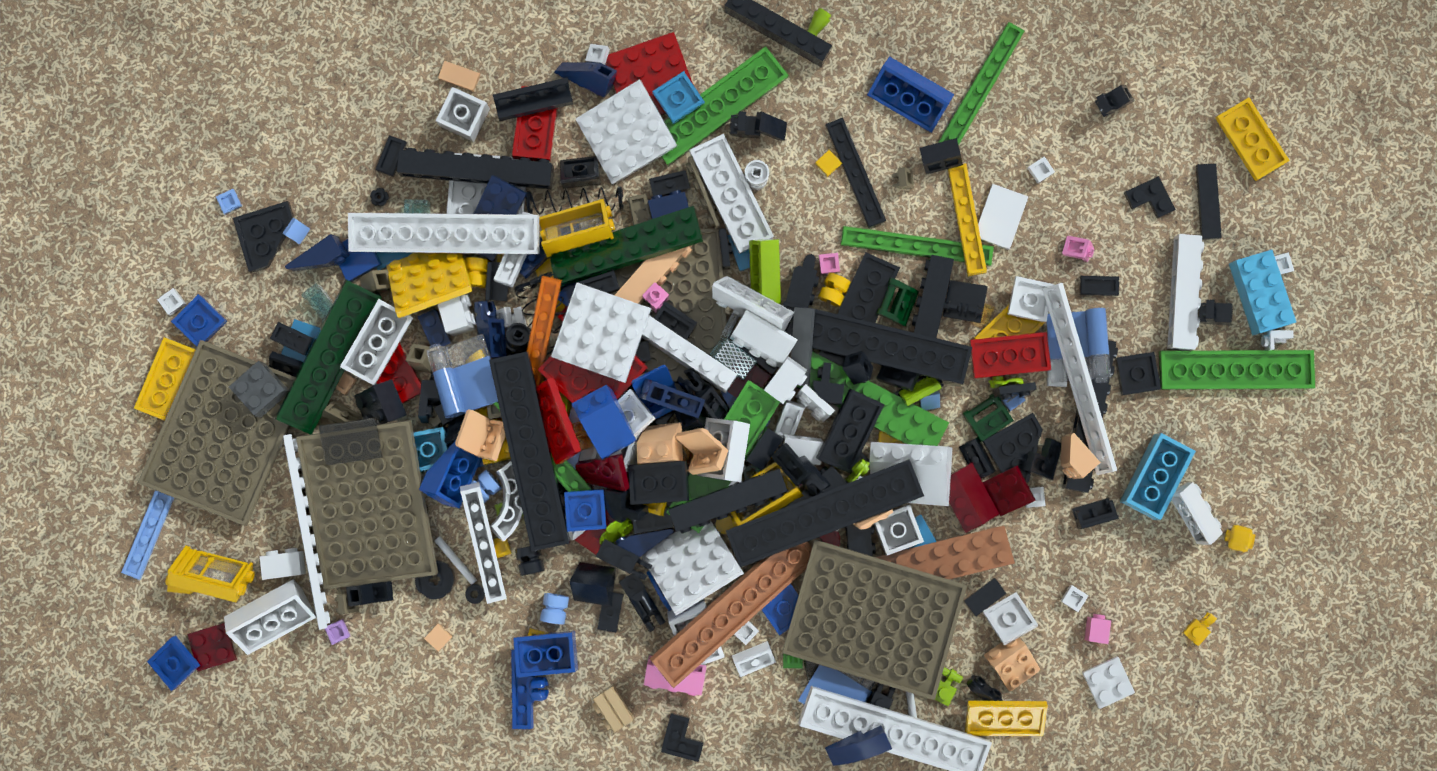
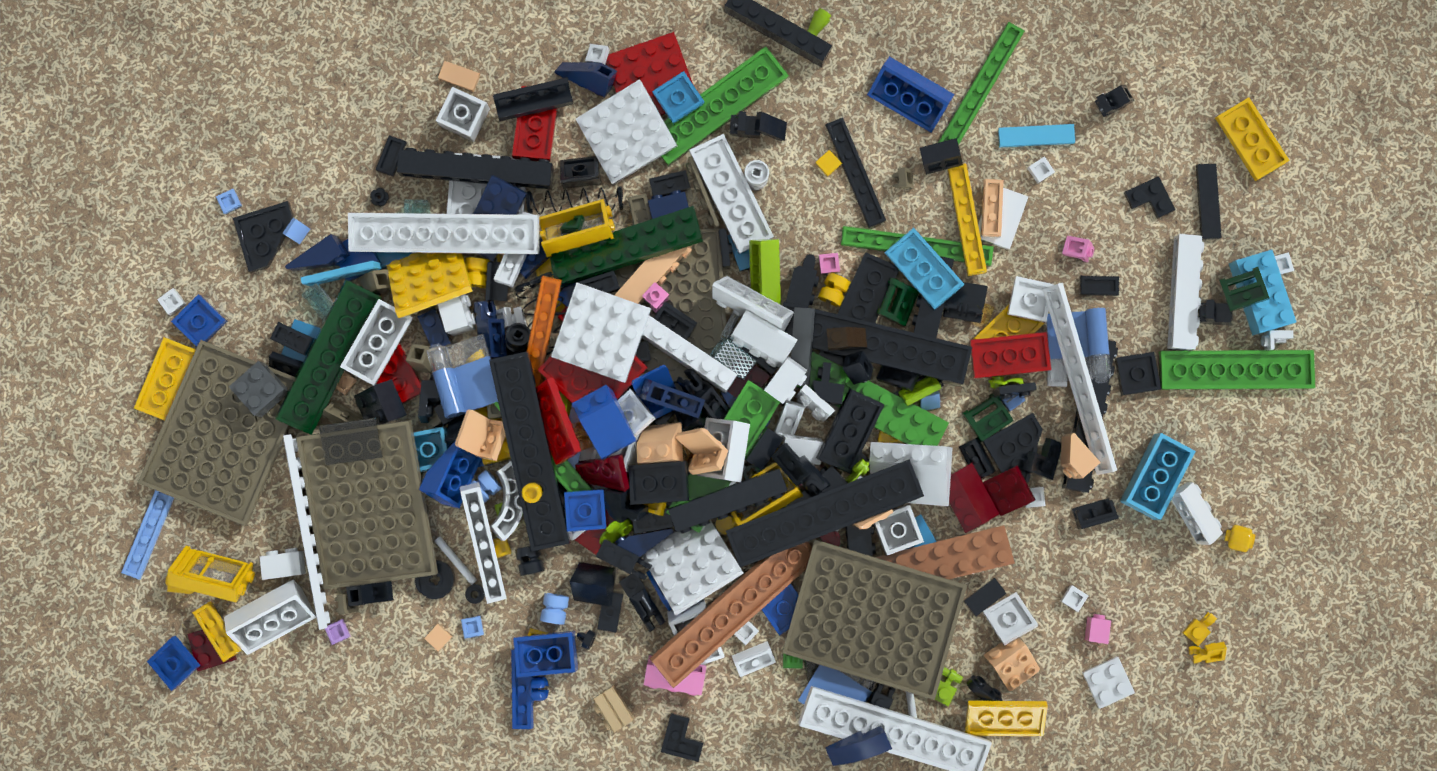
(215, 631): none -> yellow tile
(340, 273): none -> medium azure tile
(472, 627): none -> light blue tile
(531, 492): none -> yellow tile
(573, 225): none -> dark green tile
(587, 639): none -> black tile
(846, 338): none -> dark brown slope
(924, 268): none -> medium azure tile
(992, 208): none -> light nougat tile
(1036, 135): none -> medium azure tile
(1211, 652): none -> yellow plate
(1245, 295): none -> dark green plate

